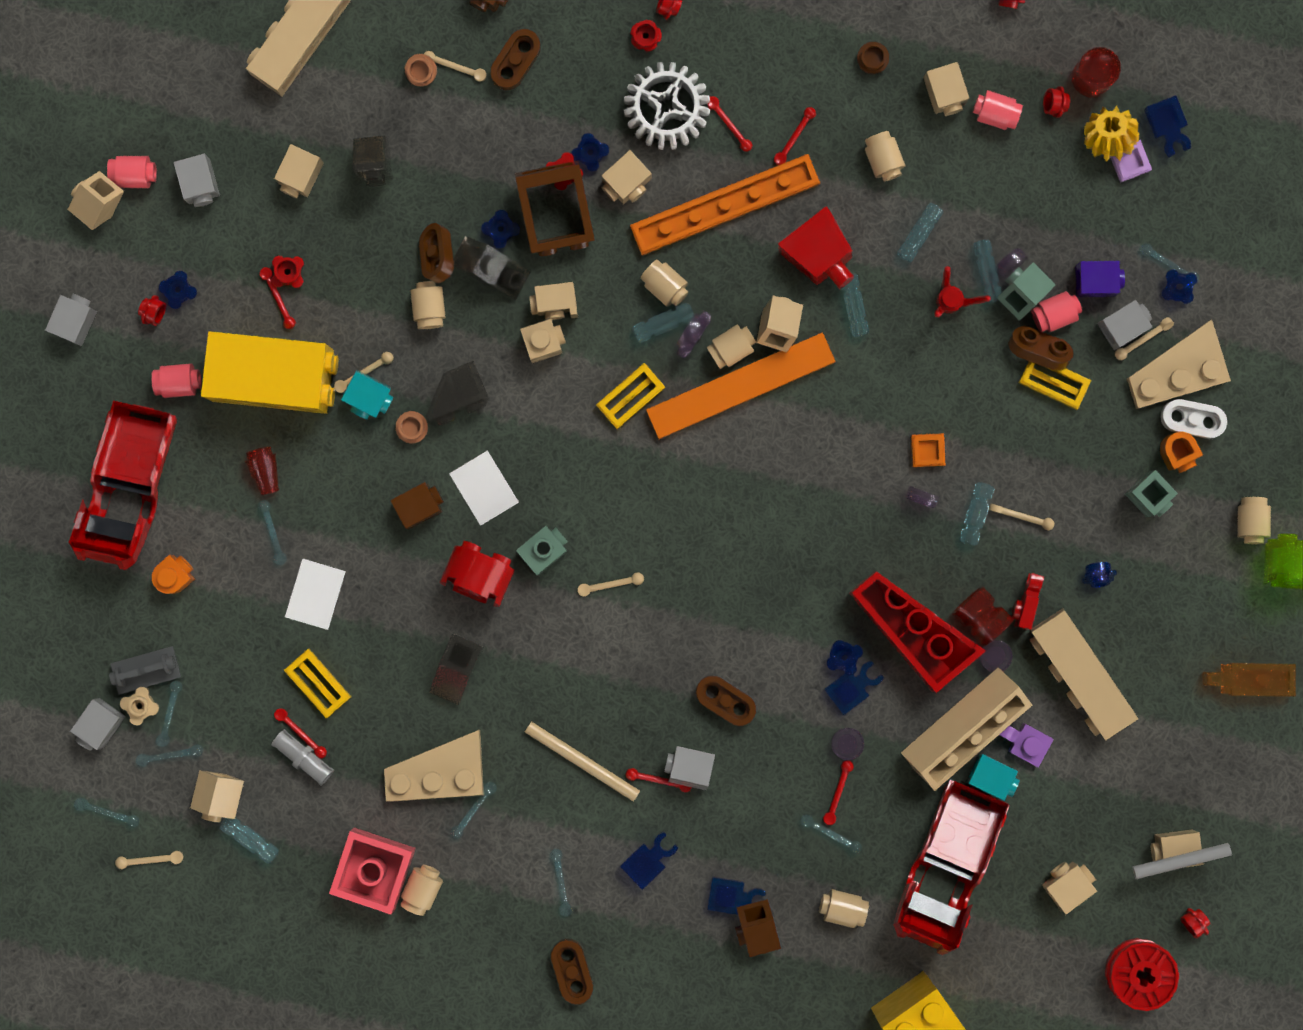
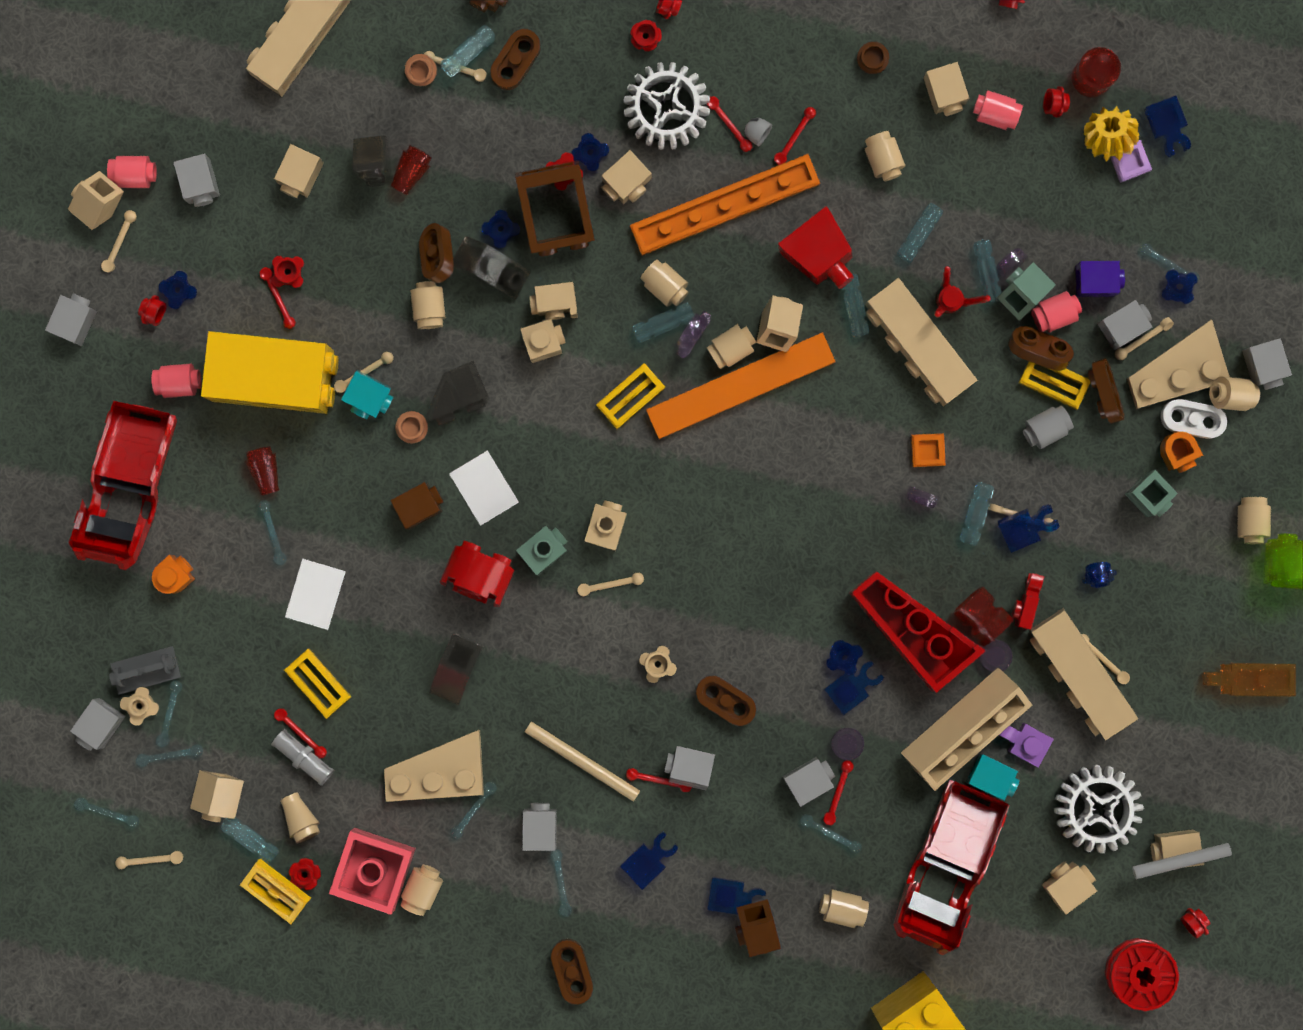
(108, 265): none -> tan hinge
(277, 888): none -> yellow tile
(299, 819): none -> tan cone
(312, 870): none -> red plate
(410, 169): none -> clear red cone
(468, 50): none -> clear light blue axle
(539, 828): none -> light grey brick
(606, 525): none -> tan brick
(666, 667): none -> tan plate
(757, 130): none -> light grey hinge
(810, 780): none -> light grey brick
(920, 342): none -> tan brick
(1023, 529): none -> clear blue plate
(1047, 427): none -> light grey brick
(1088, 818): none -> white gear
(1103, 379): none -> reddish brown plate
(1122, 676): none -> tan hinge
(1234, 394): none -> tan brick
(1267, 364): none -> light grey brick

